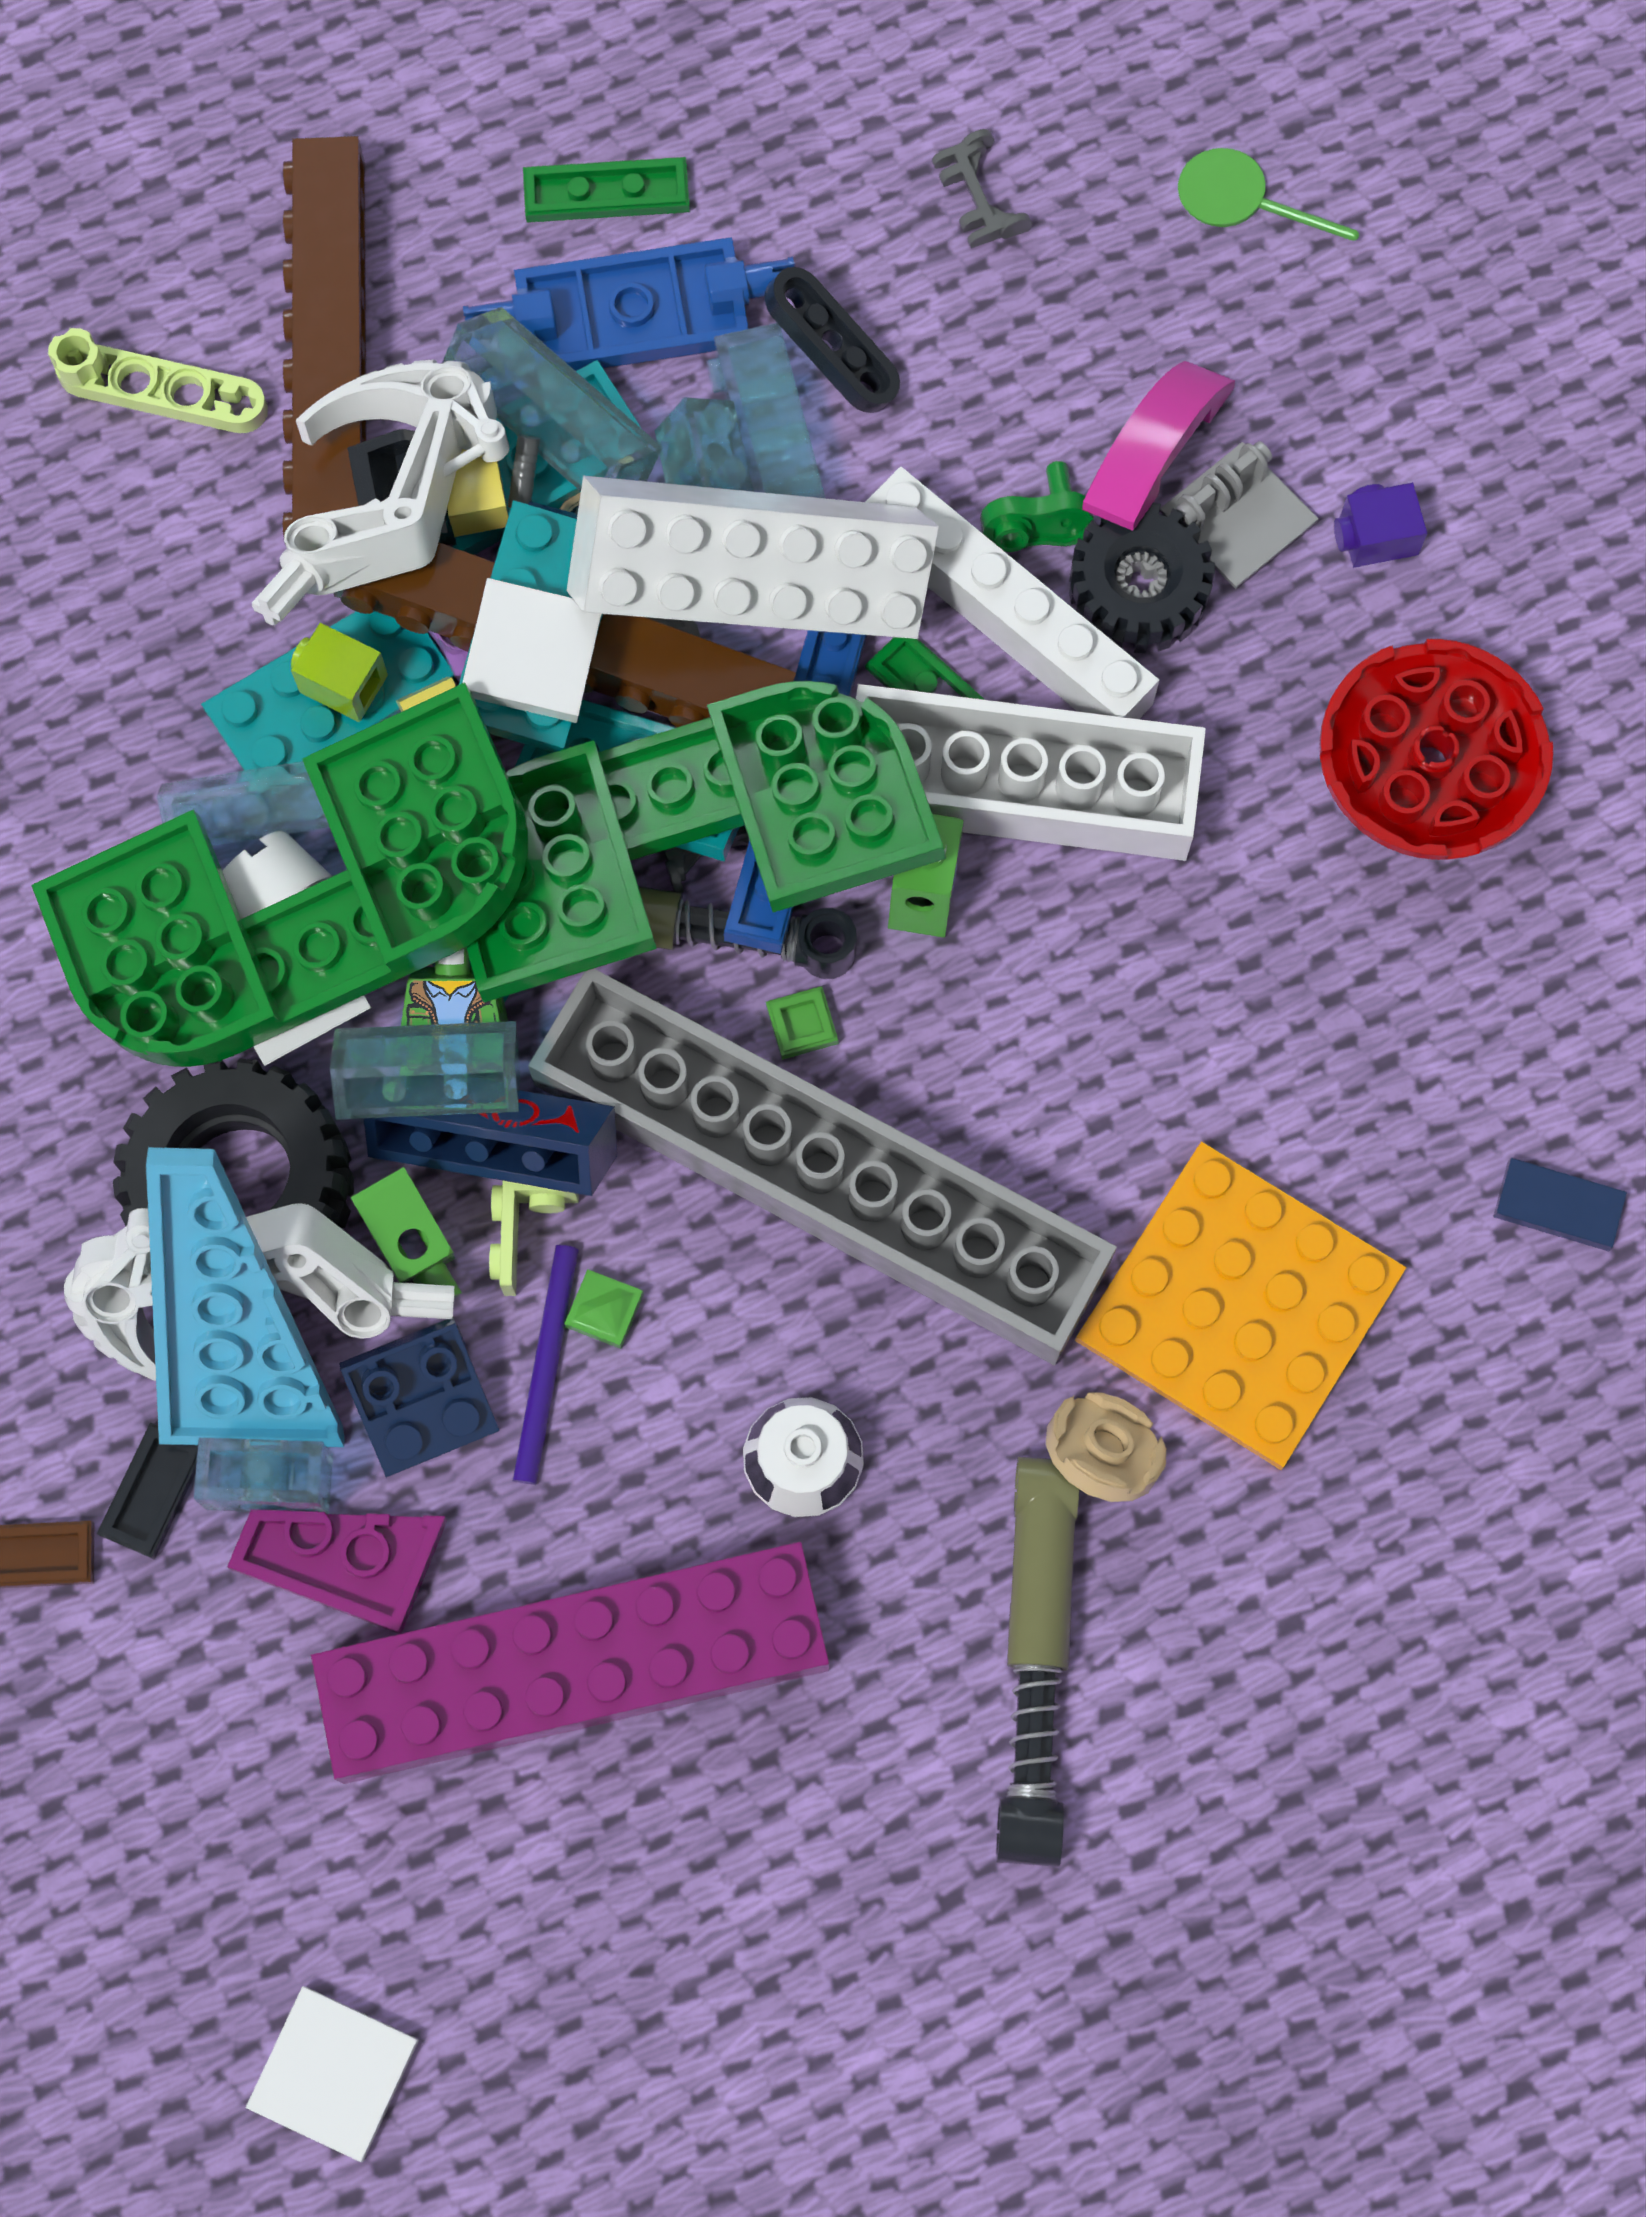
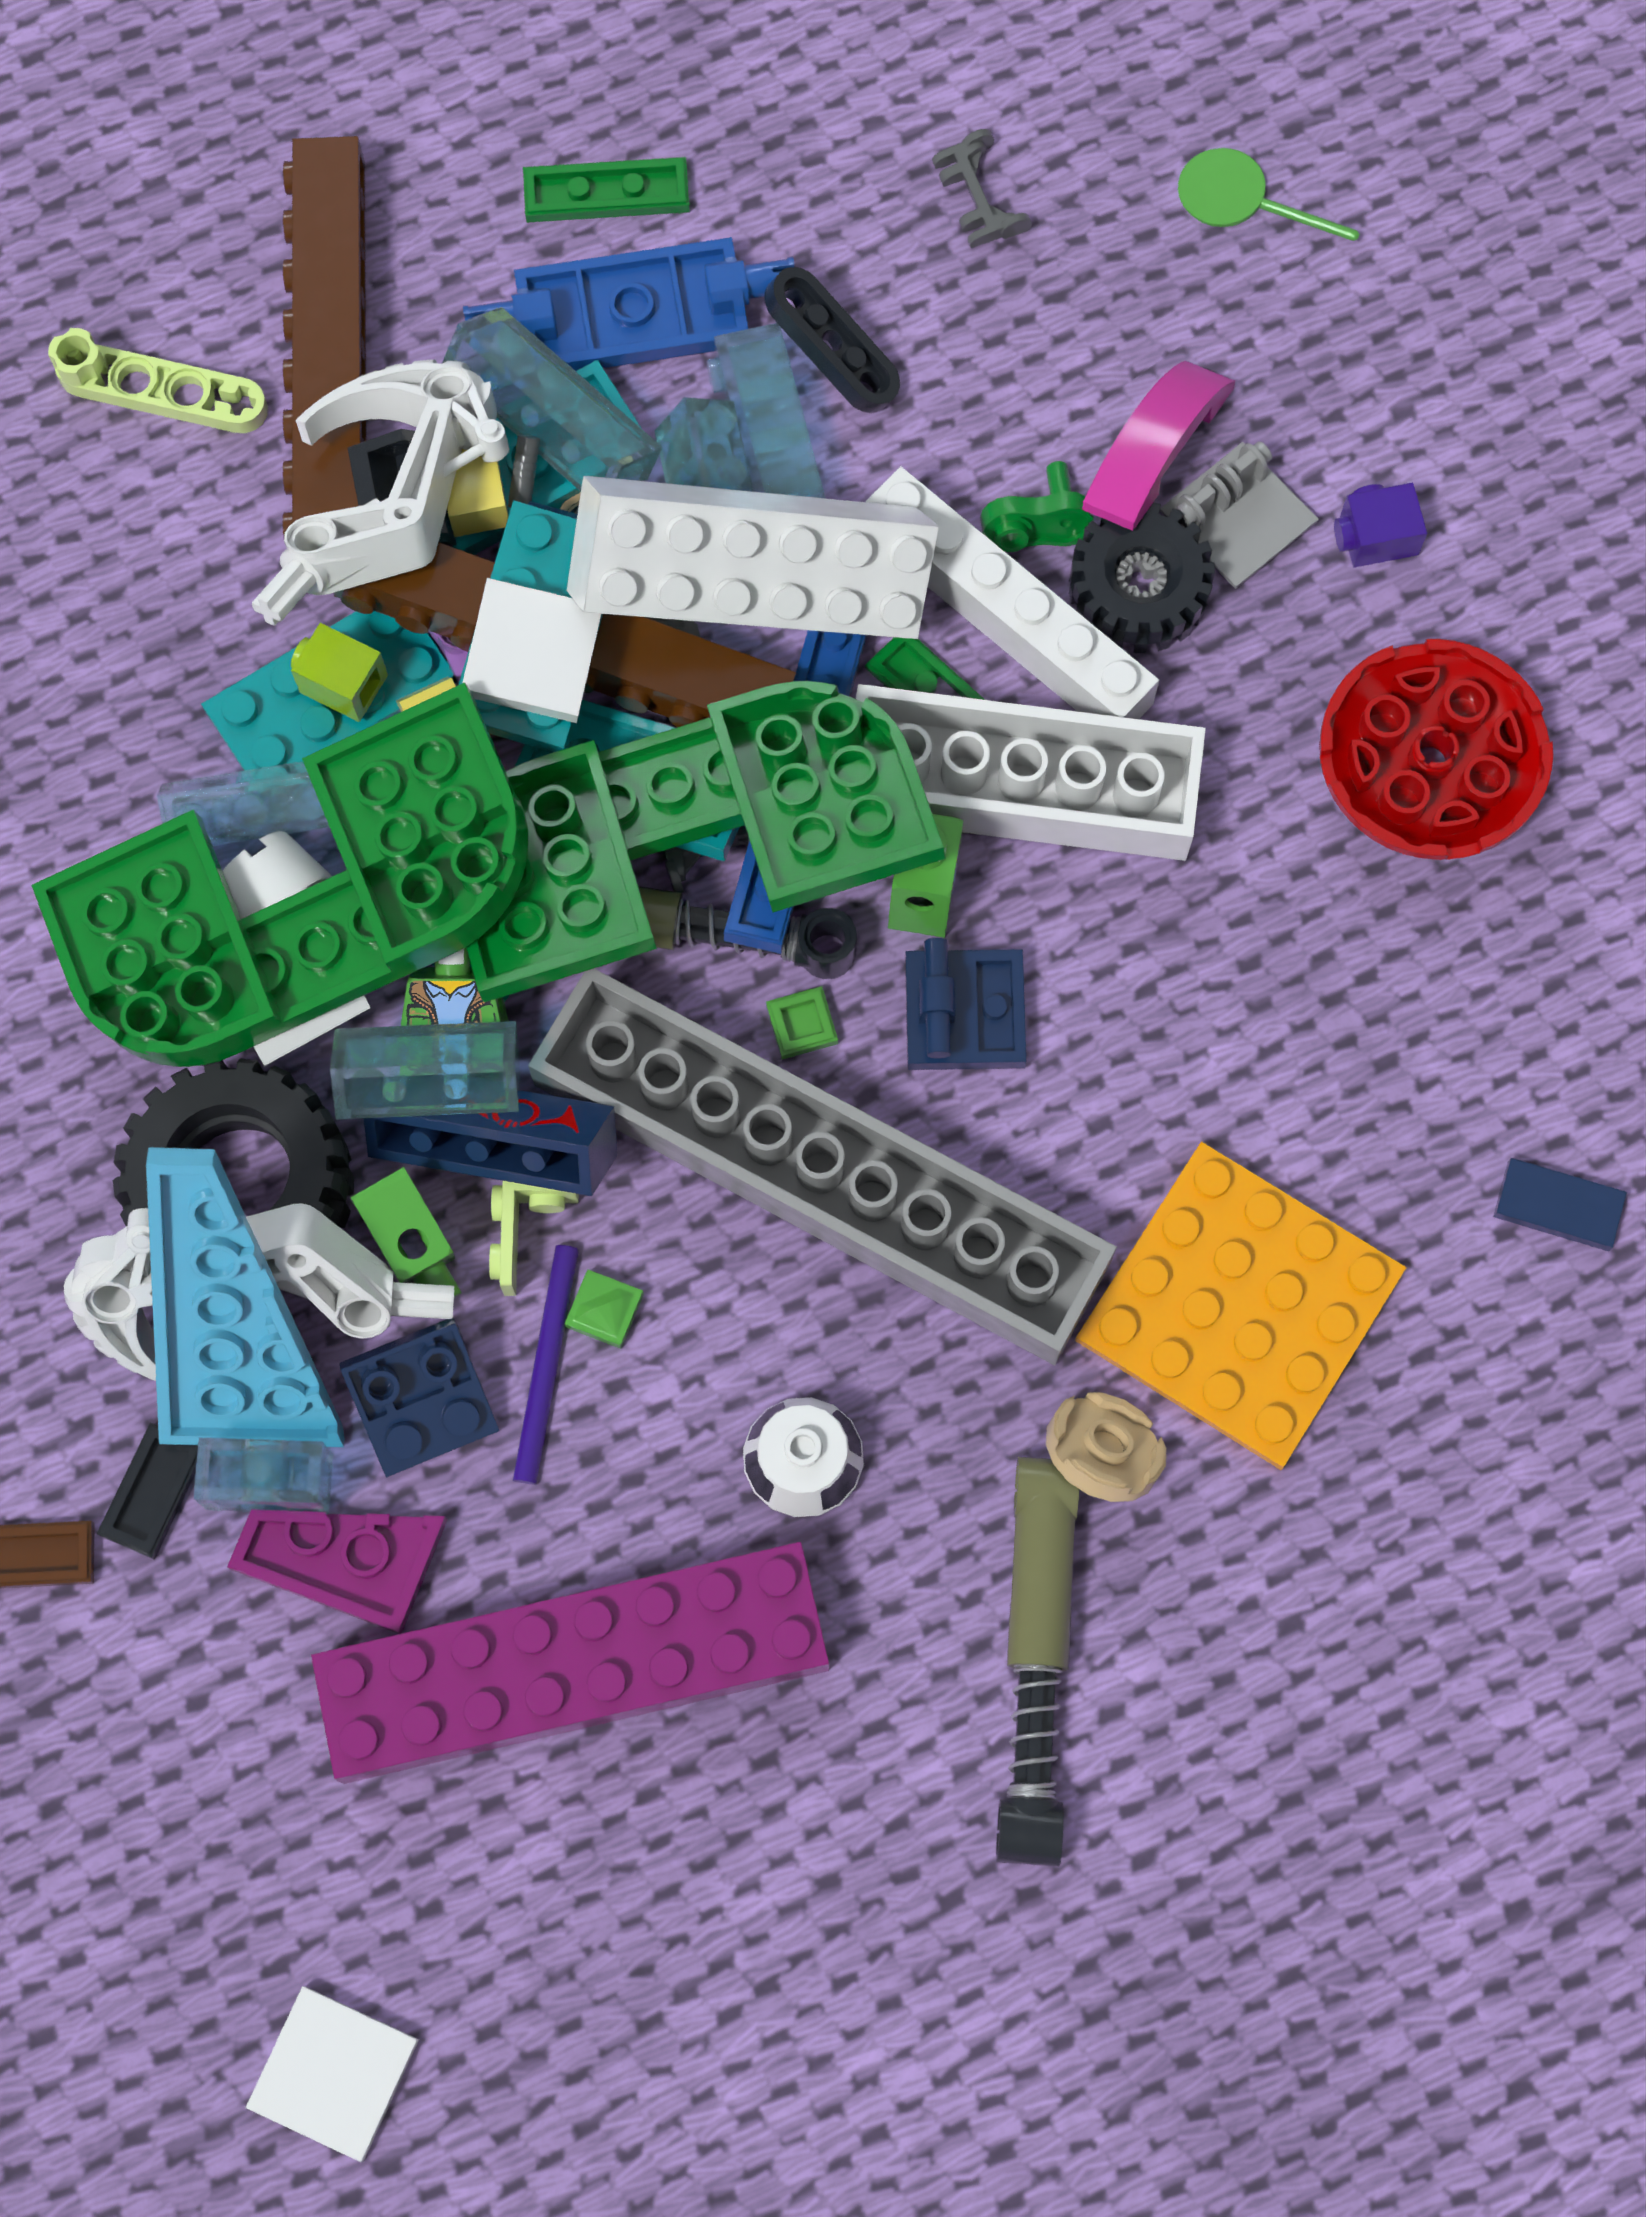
(964, 1008): none -> dark blue plate

